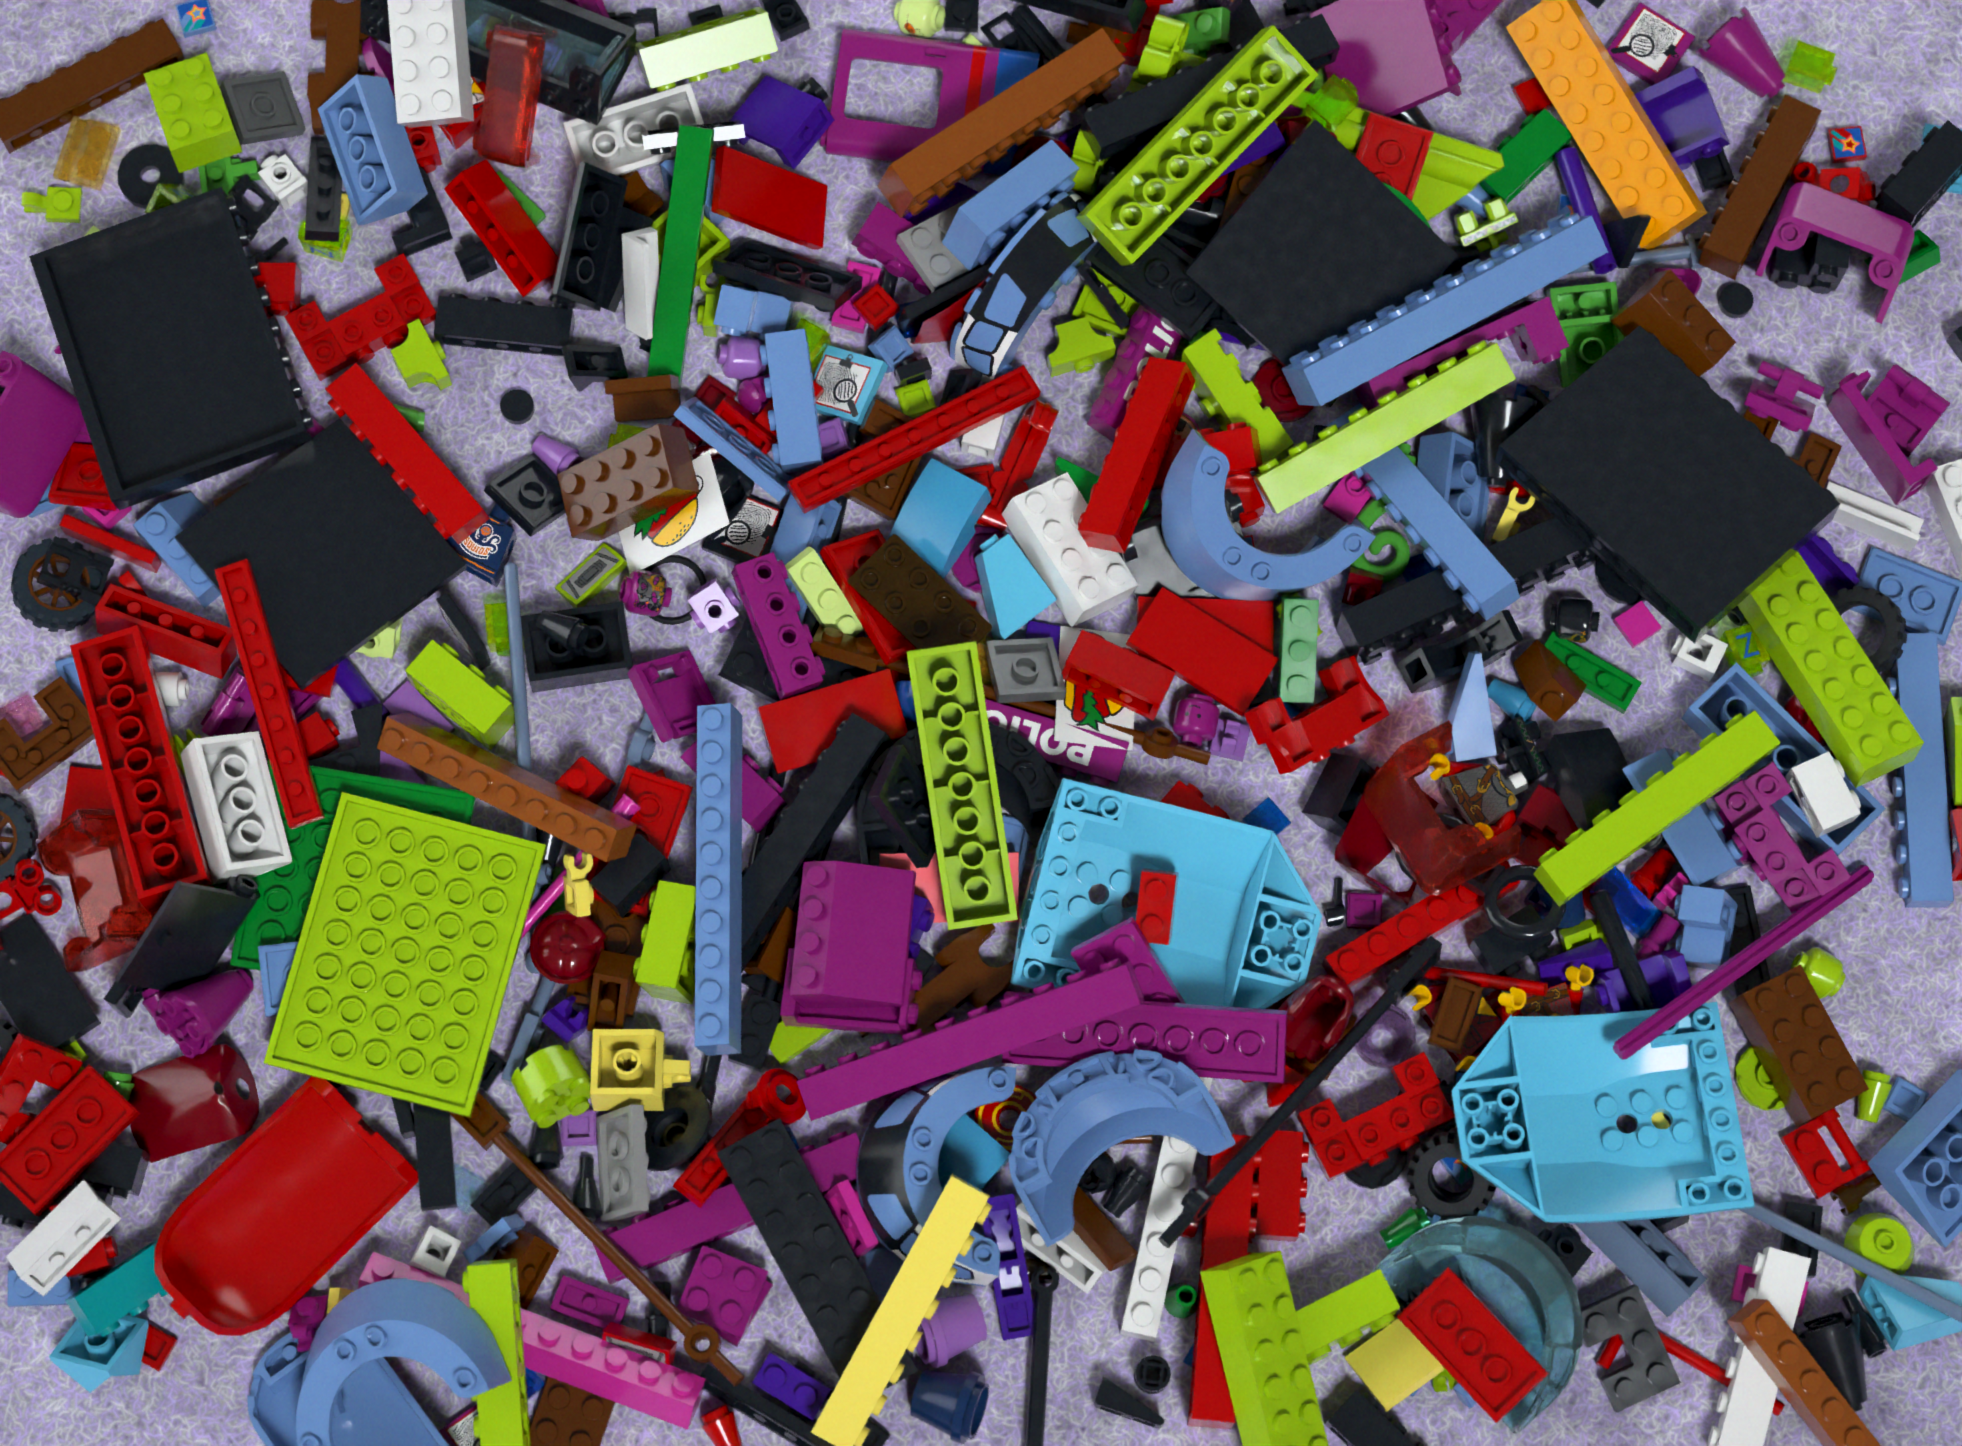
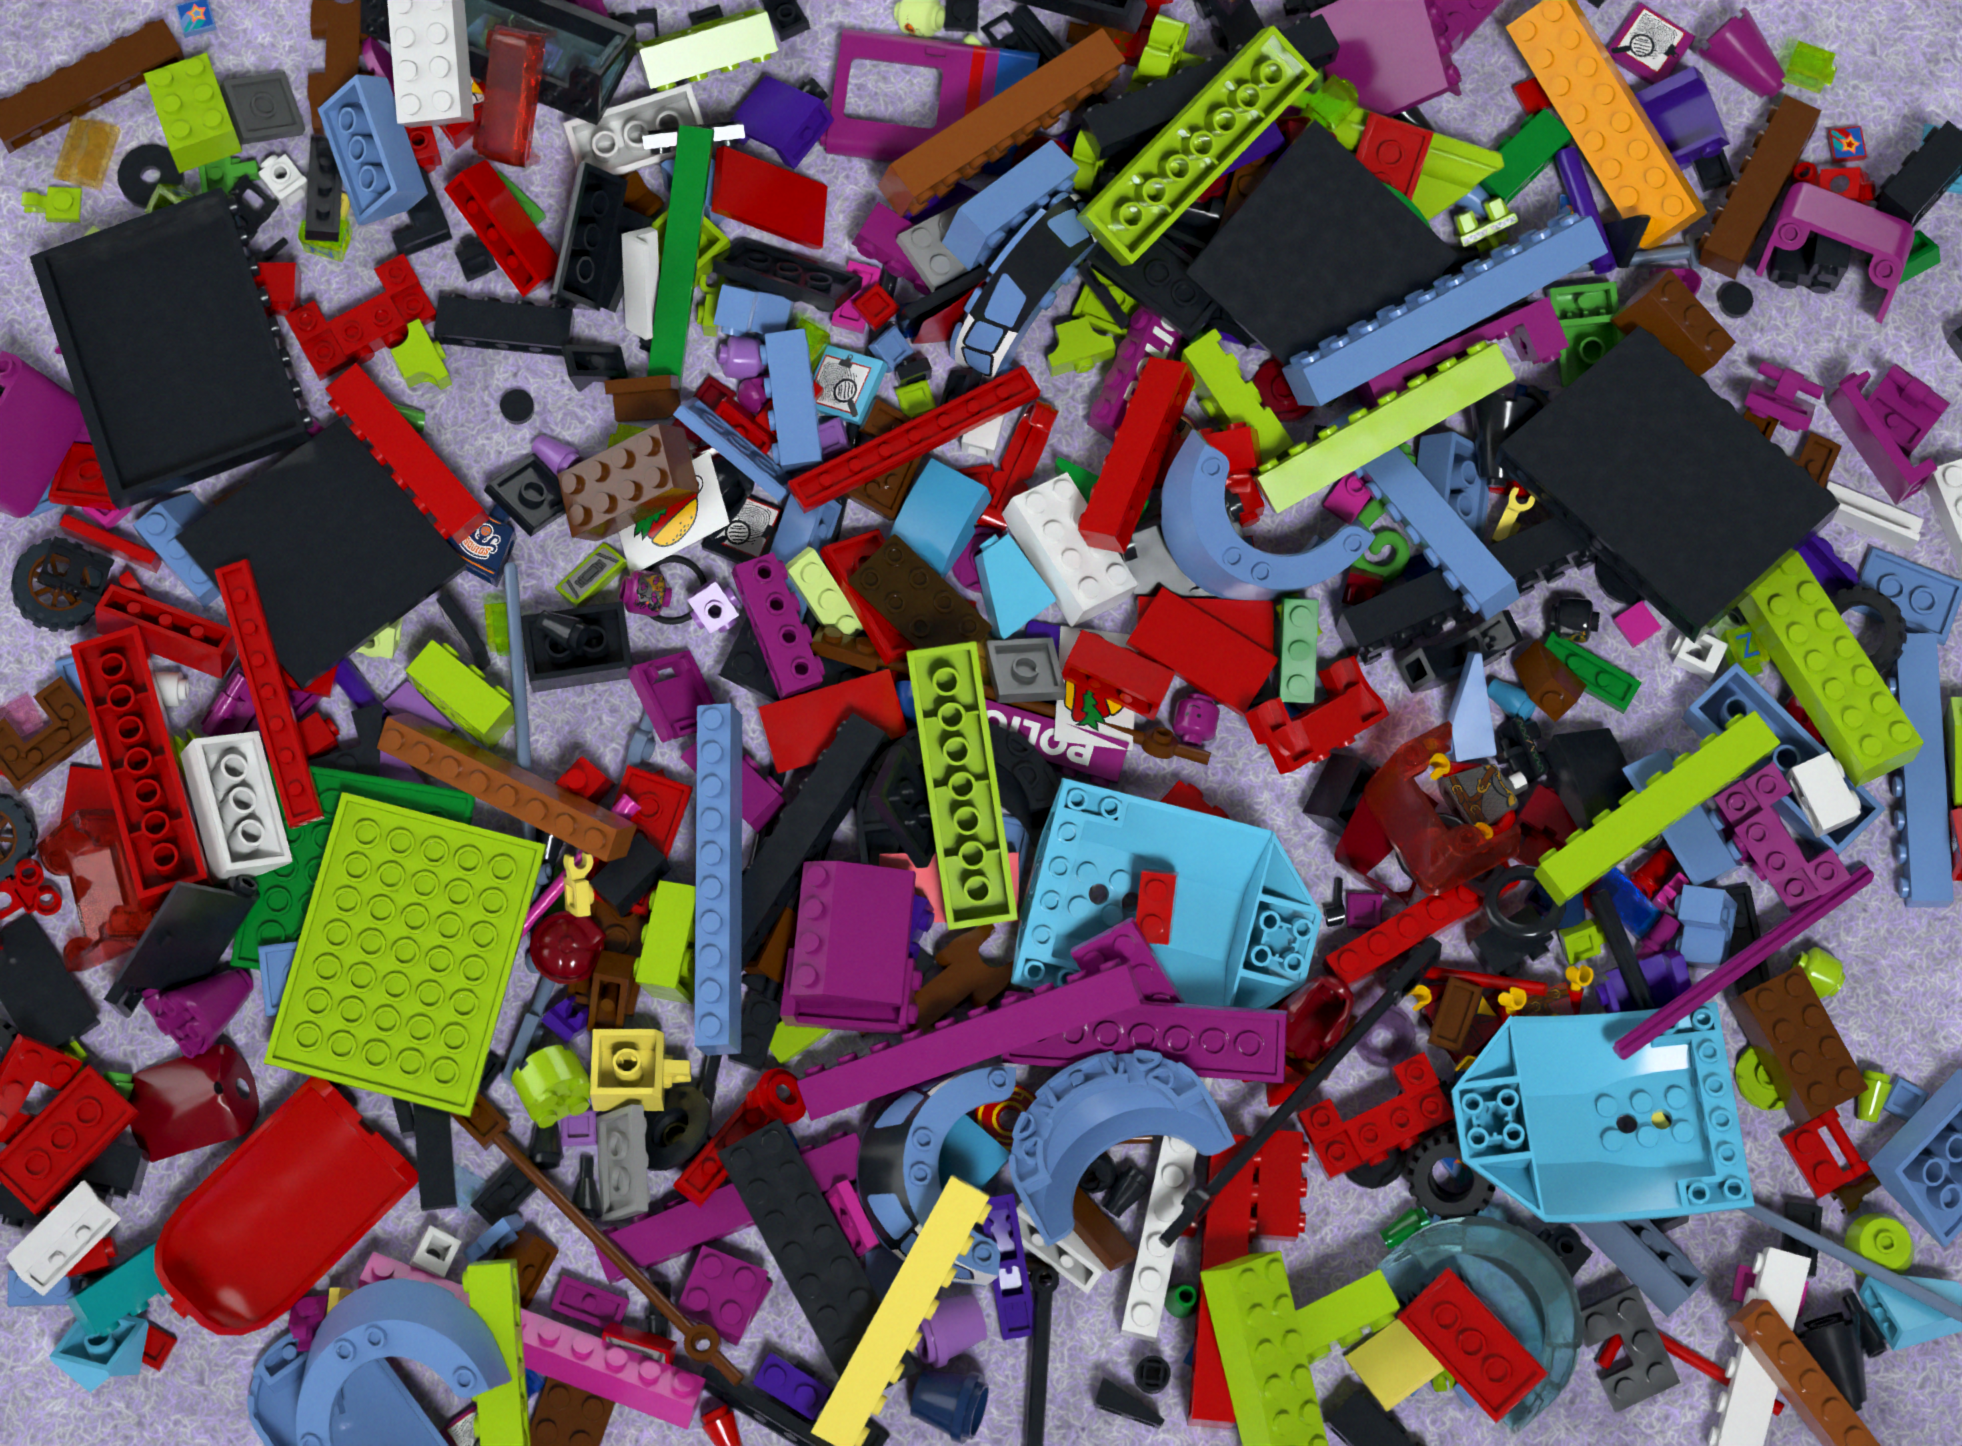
(1206, 29): bright green hinge -> none
(1230, 740): medium lavender tile -> none
(1267, 816): clear blue tile -> none
(1592, 954): dark purple slope -> none

